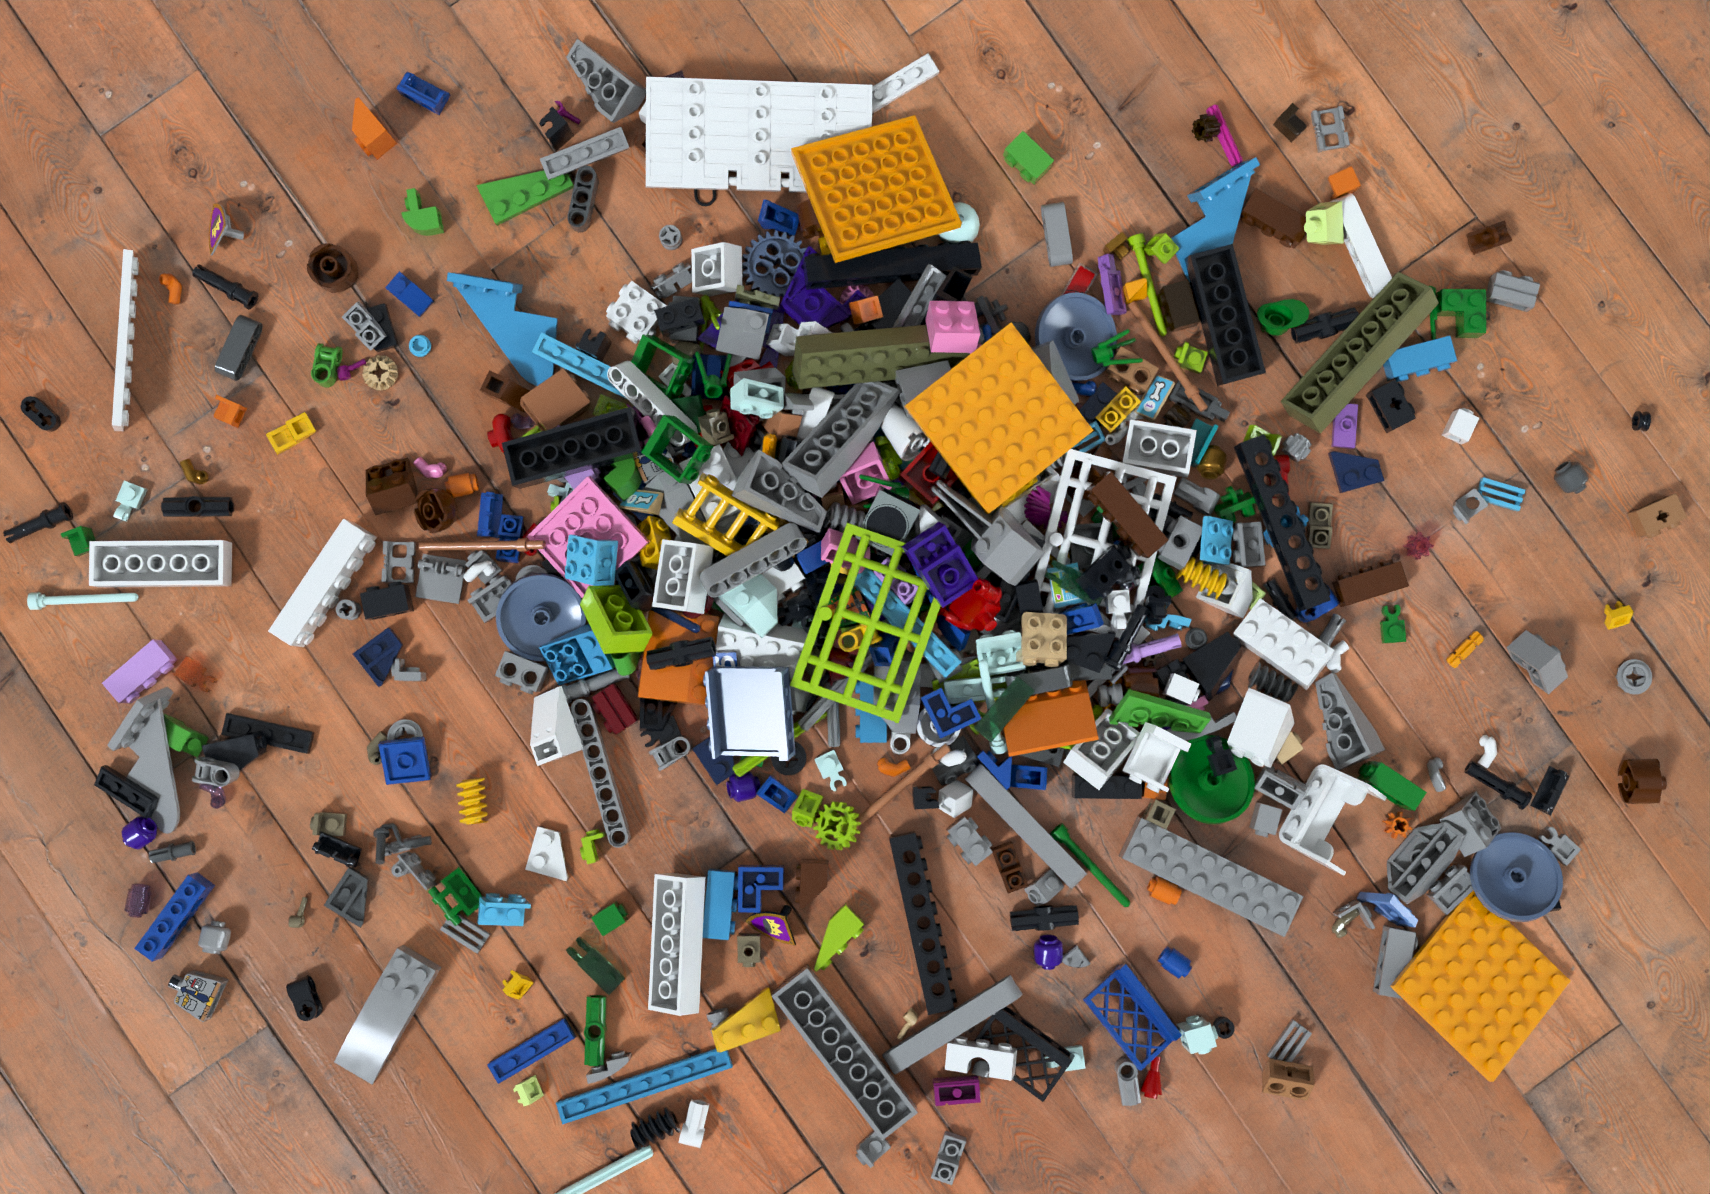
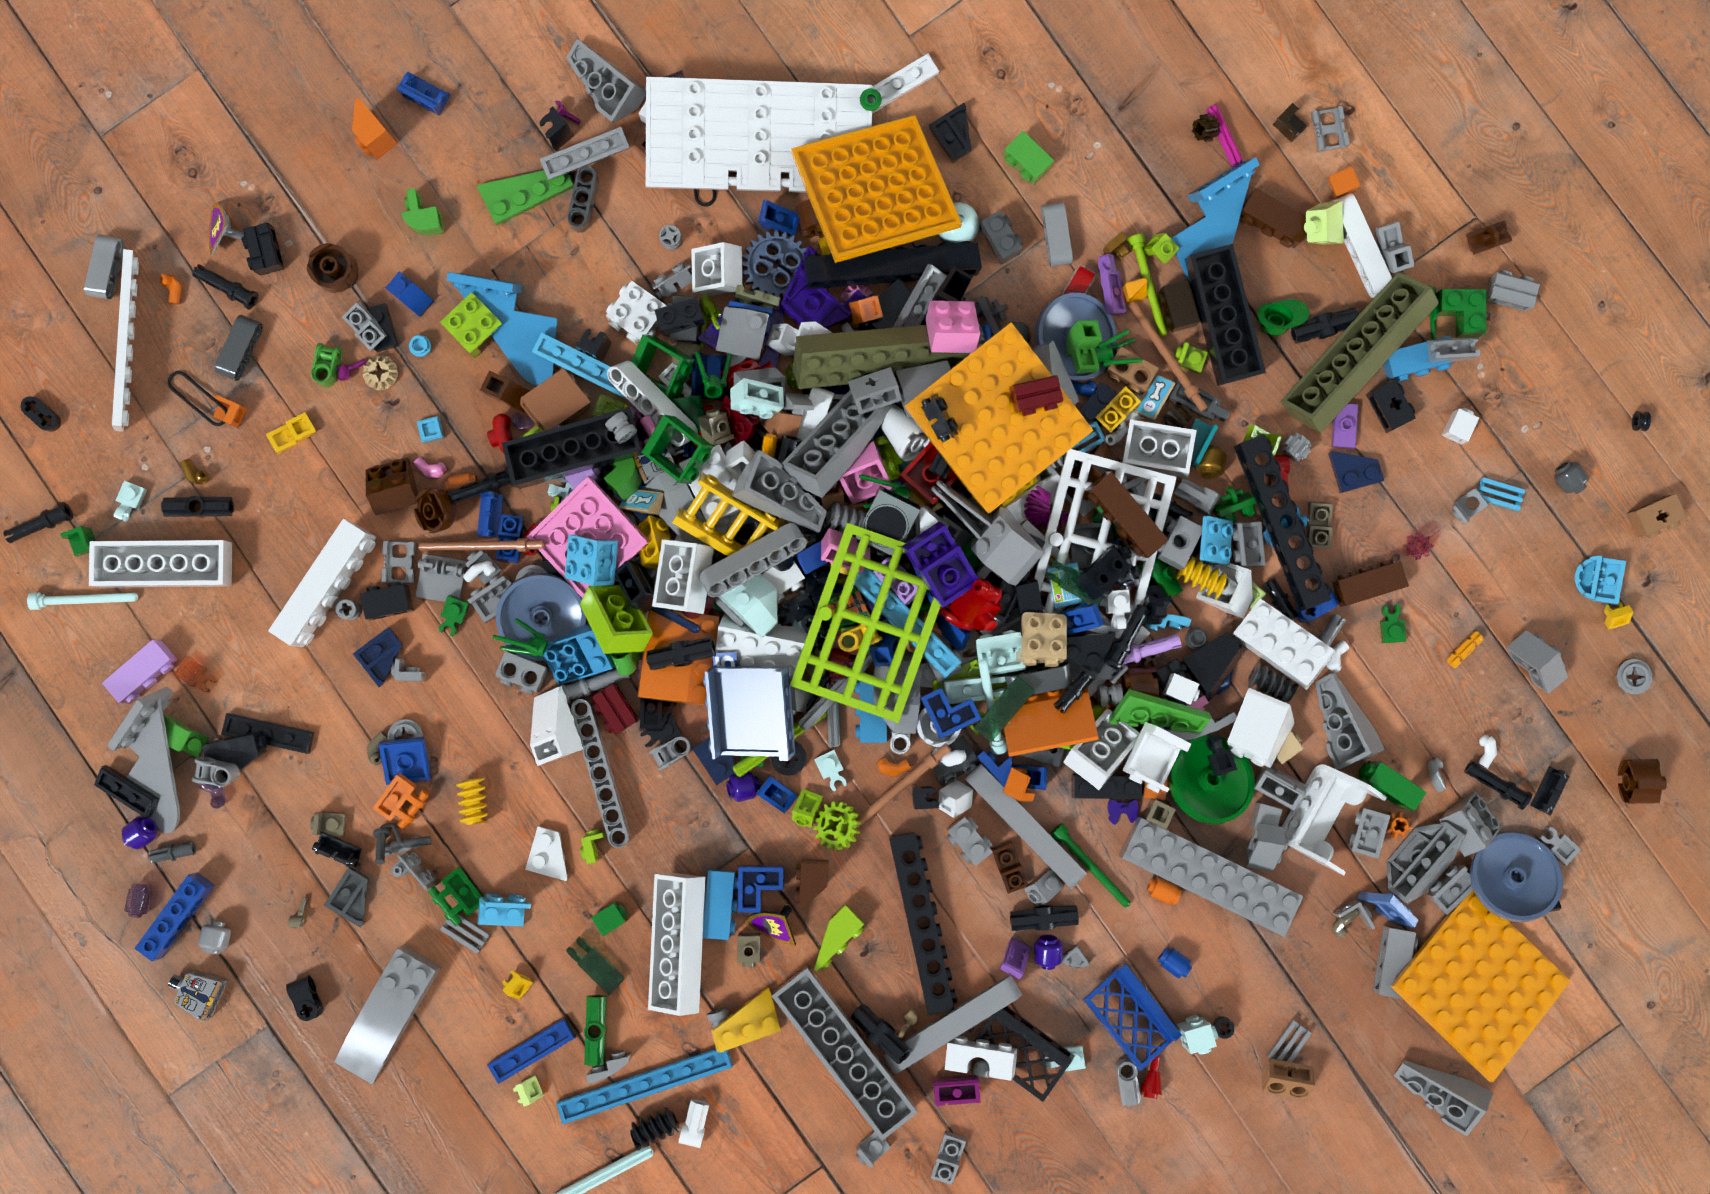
(104, 267): none -> light grey beam
(189, 403): none -> black piece
(263, 249): none -> black brick
(395, 796): none -> orange plate
(430, 429): none -> medium azure tile
(454, 611): none -> green plate
(471, 323): none -> lime bracket
(491, 482): none -> black pin
(535, 646): none -> green plant
(621, 427): none -> light grey wheel
(738, 458): none -> white brick
(870, 106): none -> green plate
(874, 390): none -> light grey brick
(881, 1033): none -> black piece
(945, 424): none -> black hinge
(953, 133): none -> black wing
(1000, 237): none -> dark grey brick
(1015, 958): none -> medium lavender plate
(1017, 785): none -> orange panel
(1036, 394): none -> dark red brick
(1073, 692): none -> black pin
(1081, 345): none -> bright green brick
(1115, 808): none -> dark purple piece
(1266, 847): none -> light grey brick
(1369, 833): none -> light grey bracket
(1394, 252): none -> light grey brick
(1452, 350): none -> light grey hinge
(1454, 1098): none -> light grey wedge
(1601, 579): none -> medium azure slope

